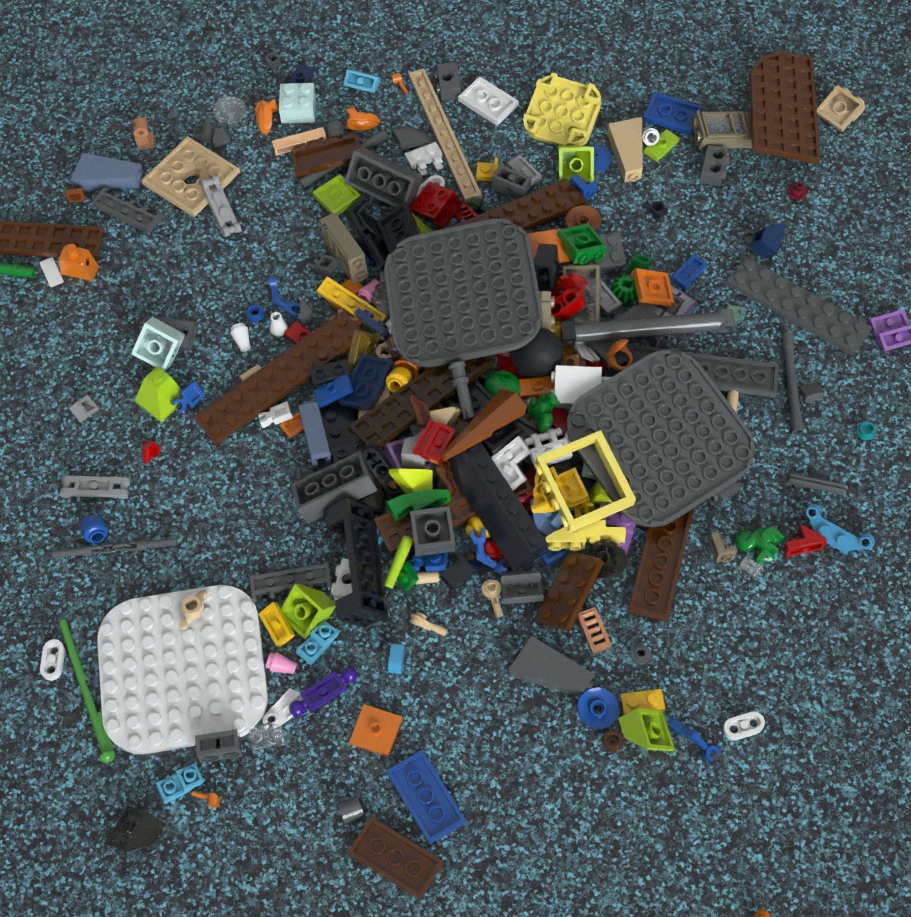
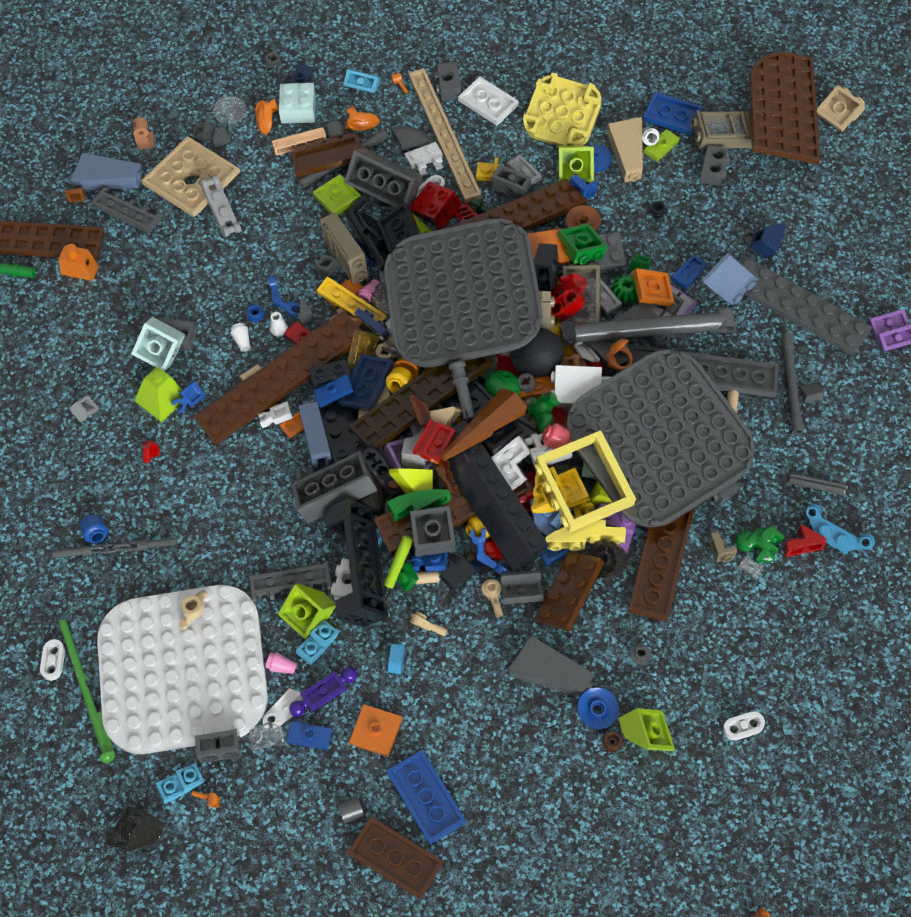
(51, 272): white sticker -> none
(94, 486): light grey plate -> none
(276, 624): yellow plate -> none
(309, 735): none -> blue plate
(529, 378): none -> dark grey bush
(556, 436): none -> coral head
(593, 613): nougat slope -> none
(643, 699): yellow plate -> none
(678, 728): blue piece -> none
(730, 279): none -> sand blue slope
(738, 311): sand green tile -> none
(797, 191): dark red plant -> none
(866, 431): teal plate -> none

